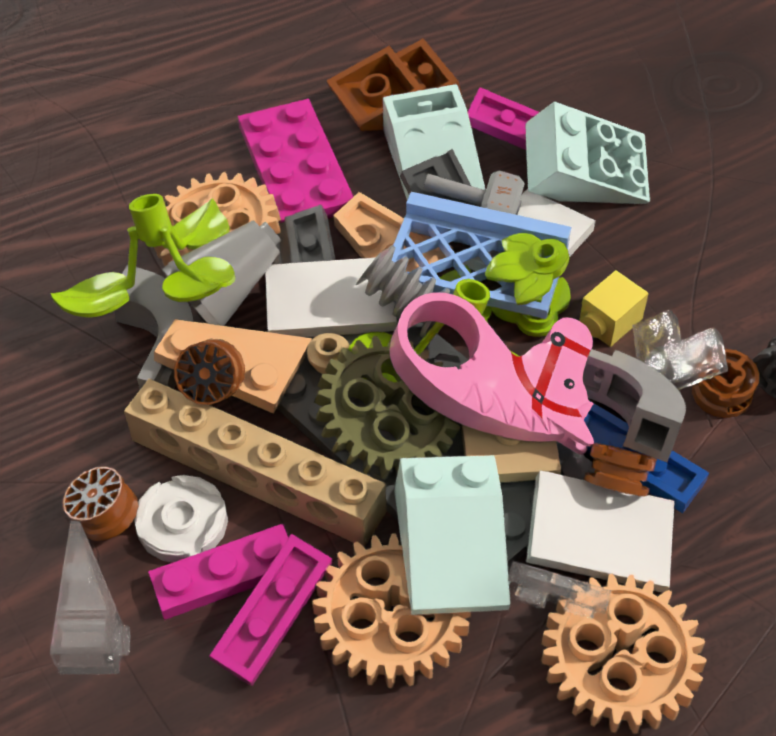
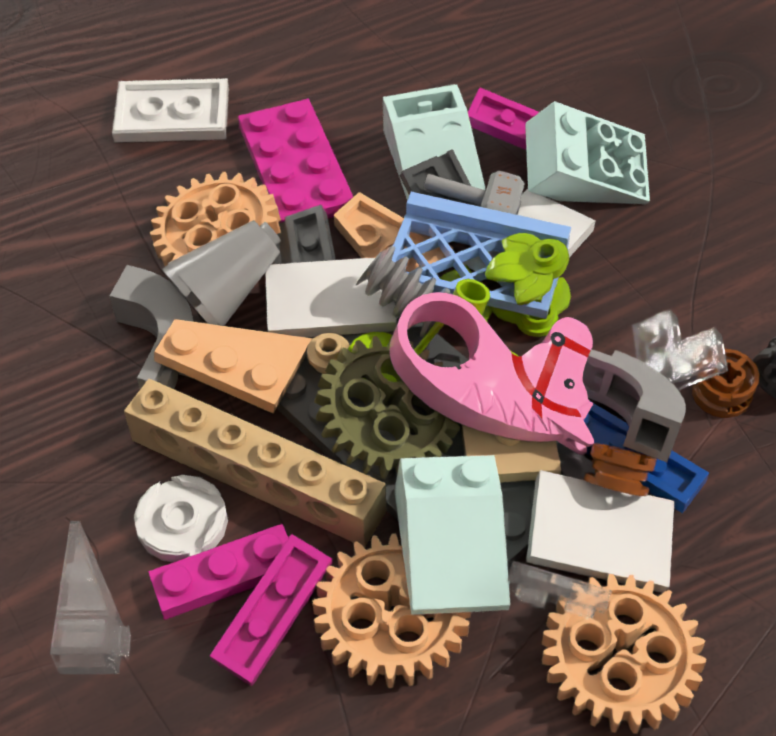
(101, 503): dark orange wheel -> none
(152, 225): lime plant -> none
(171, 110): none -> white tile
(210, 371): dark orange wheel -> none
(388, 74): dark orange slope -> none
(613, 308): light yellow brick -> none

